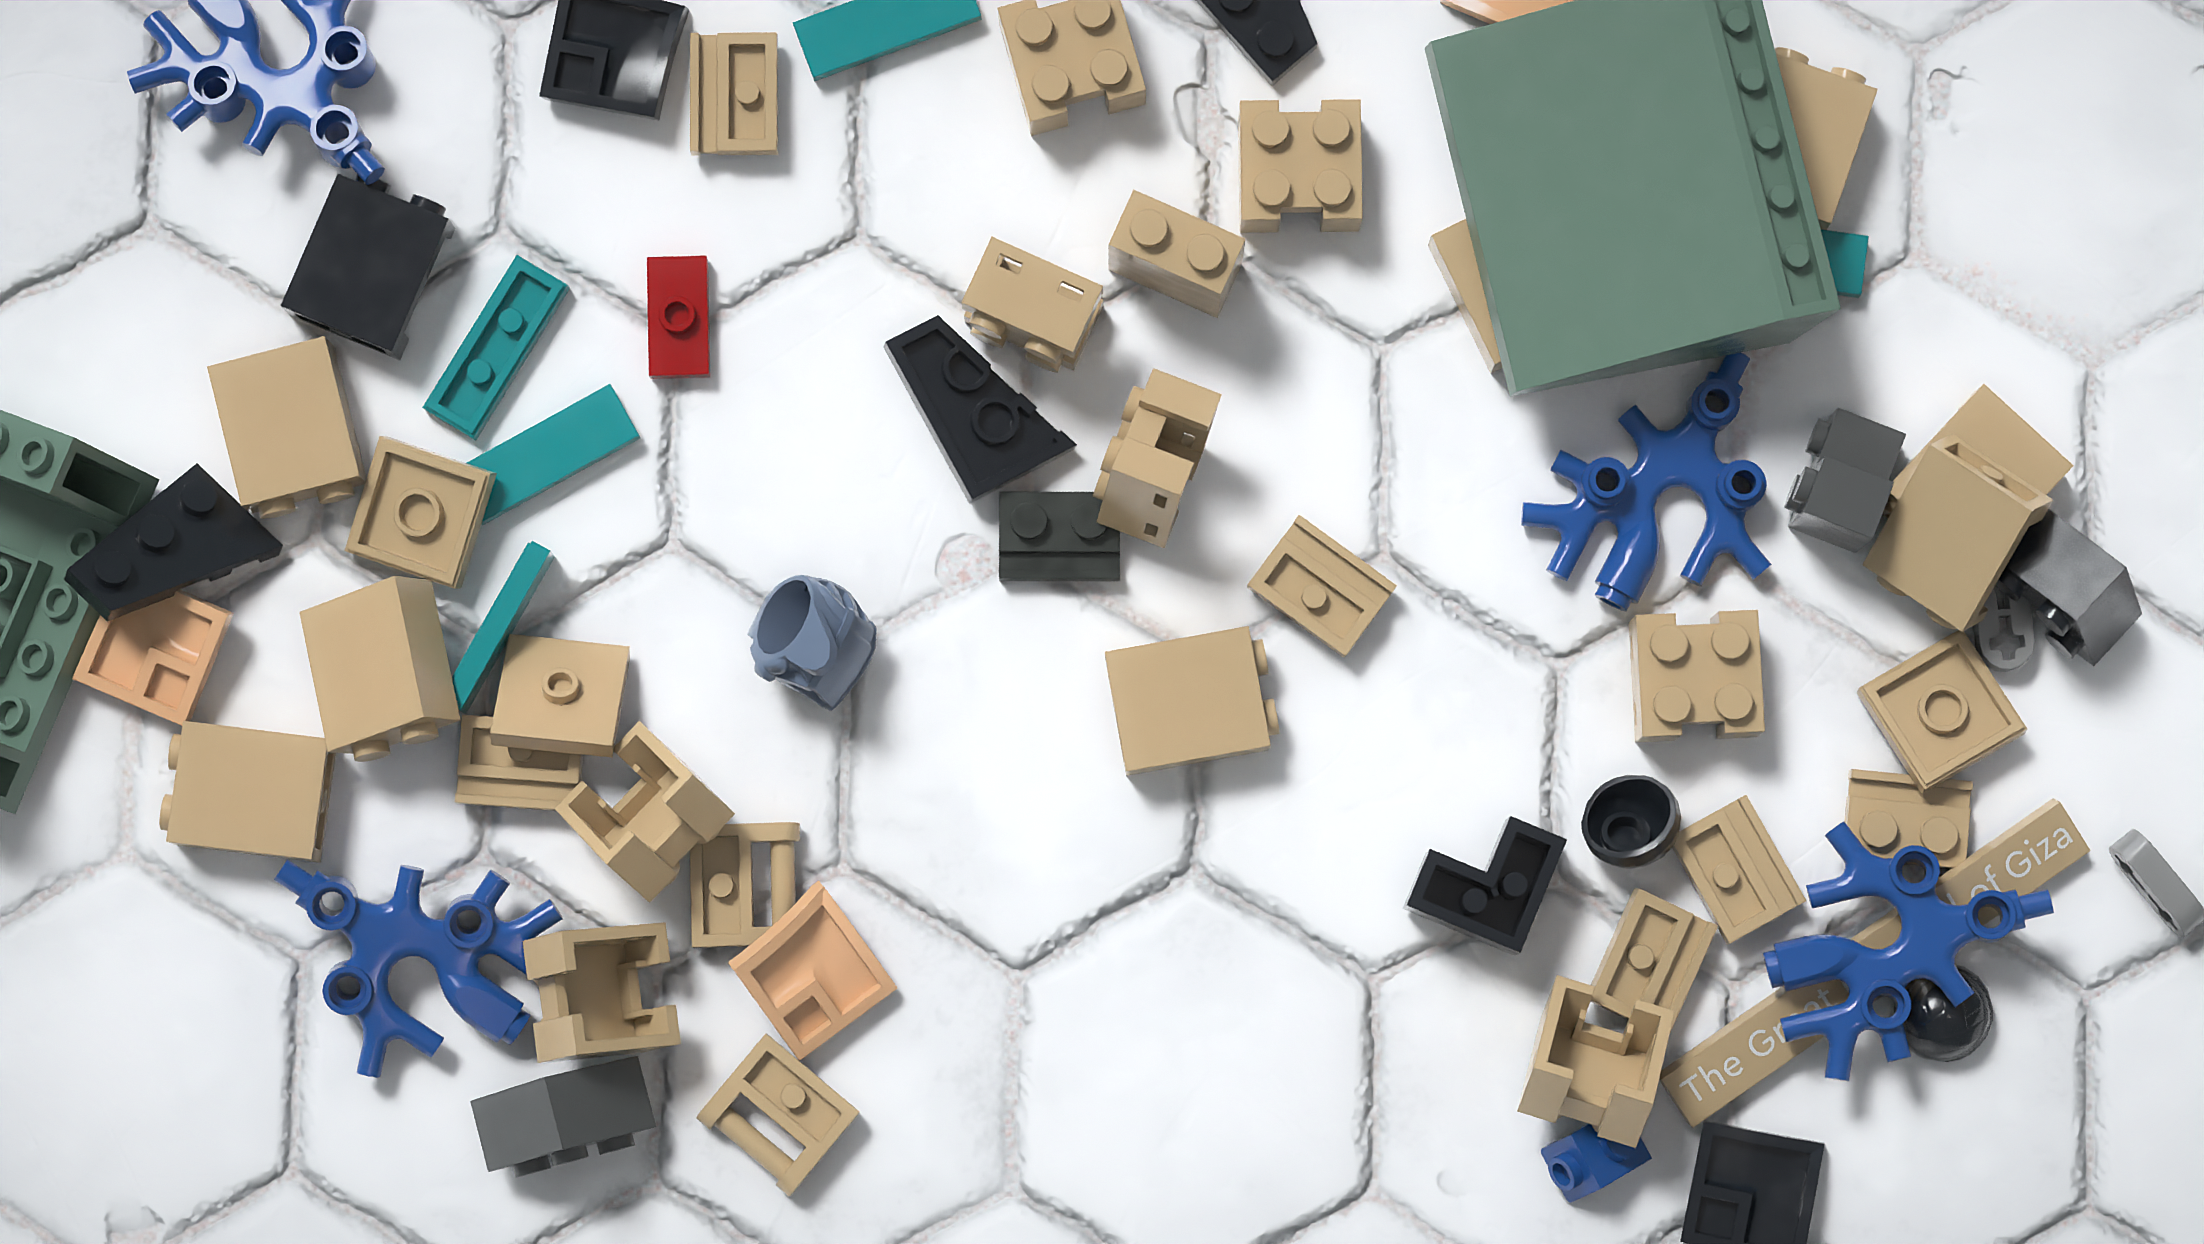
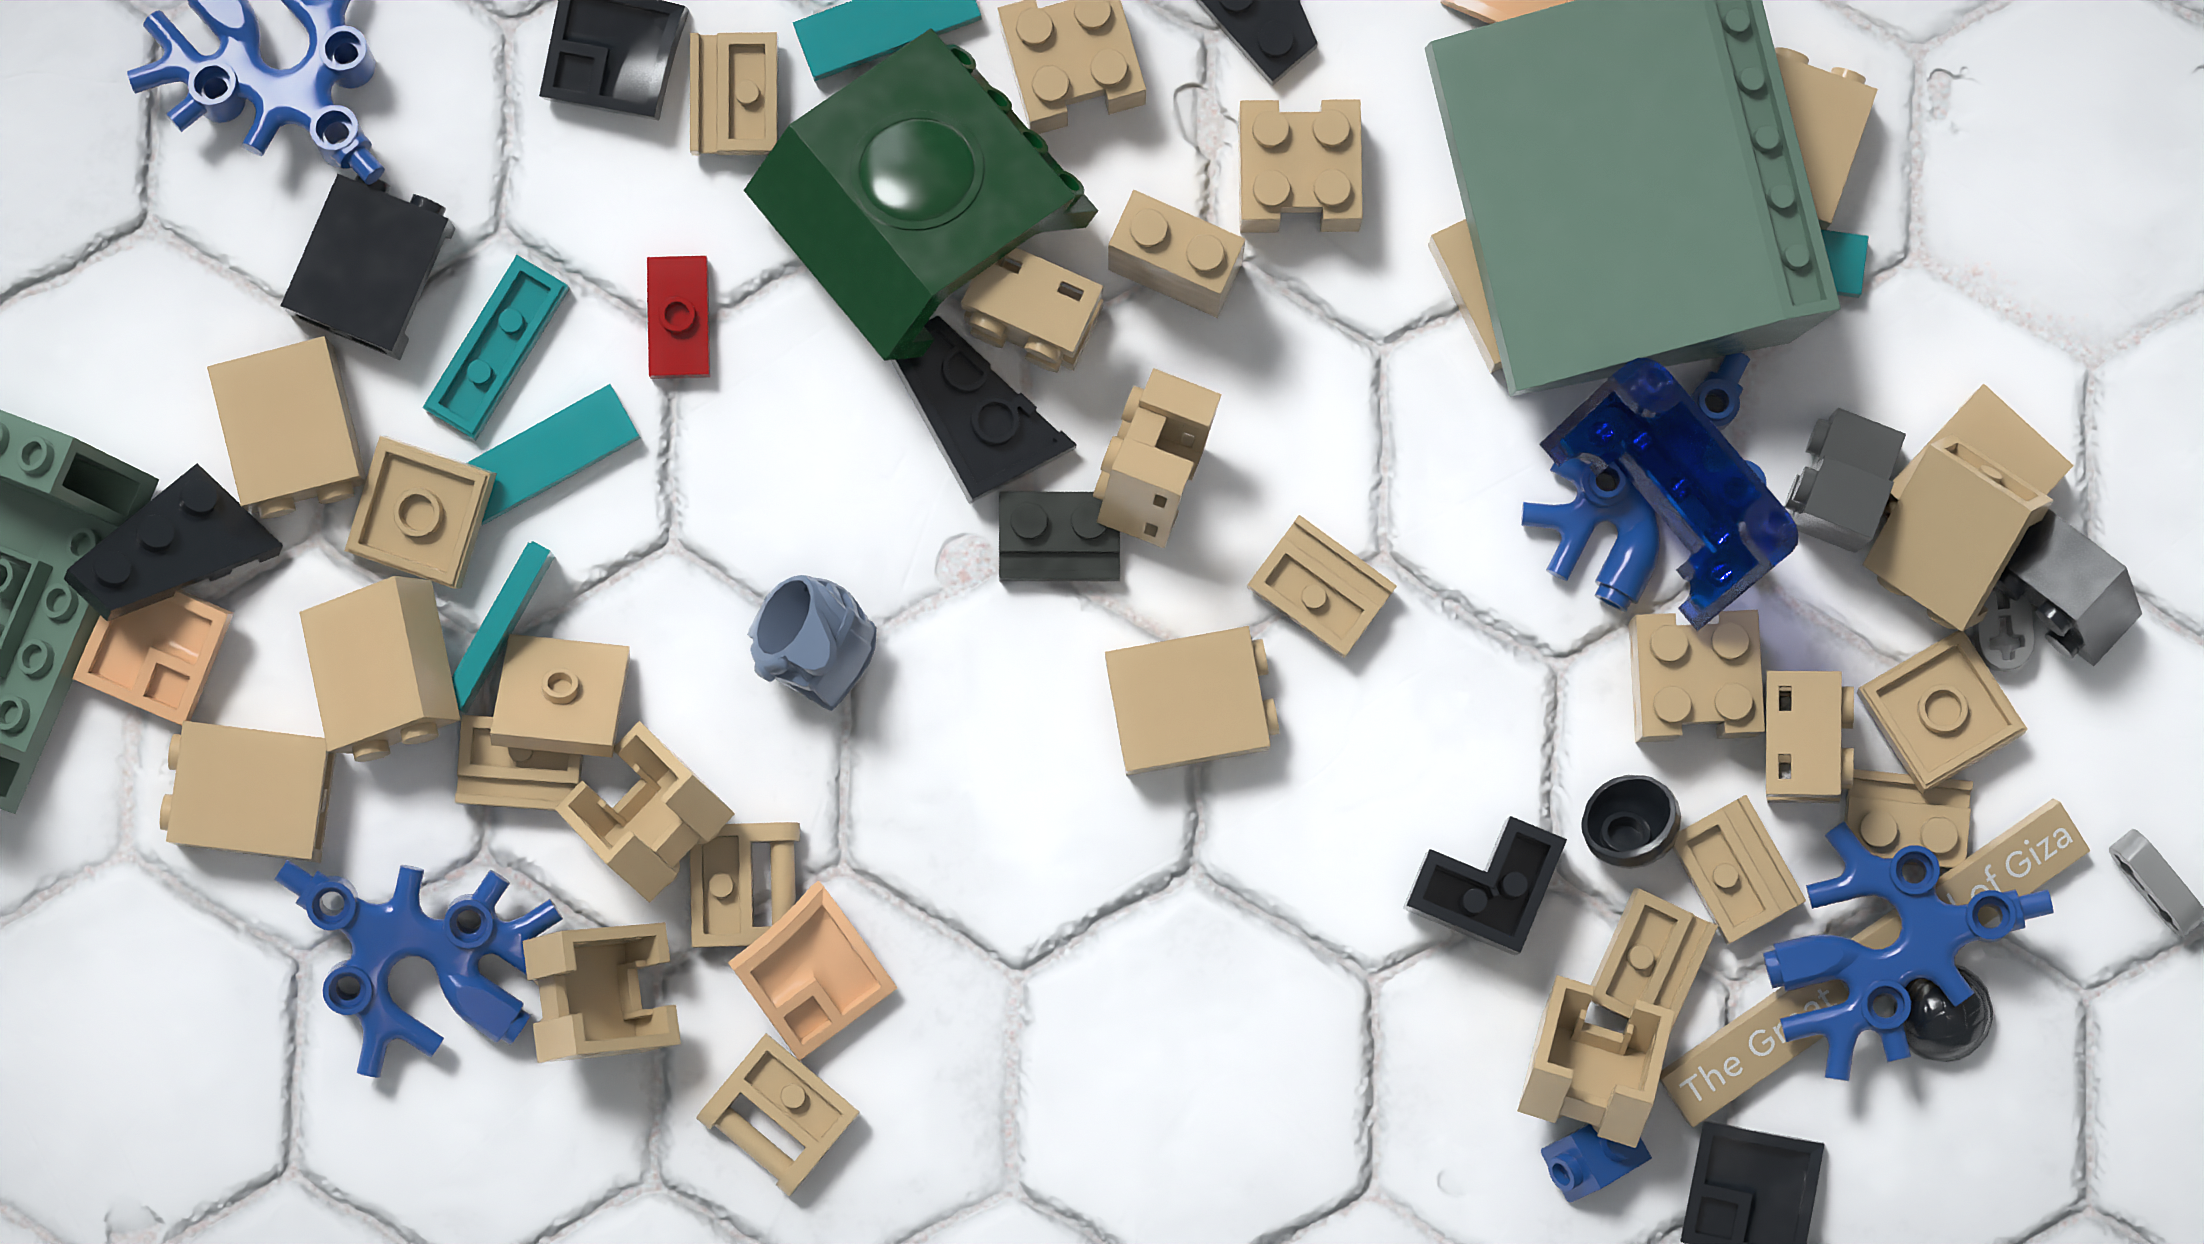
(563, 1116): dark grey brick -> none
(911, 190): none -> dark green panel
(1687, 476): none -> clear blue windscreen
(1808, 736): none -> tan piece

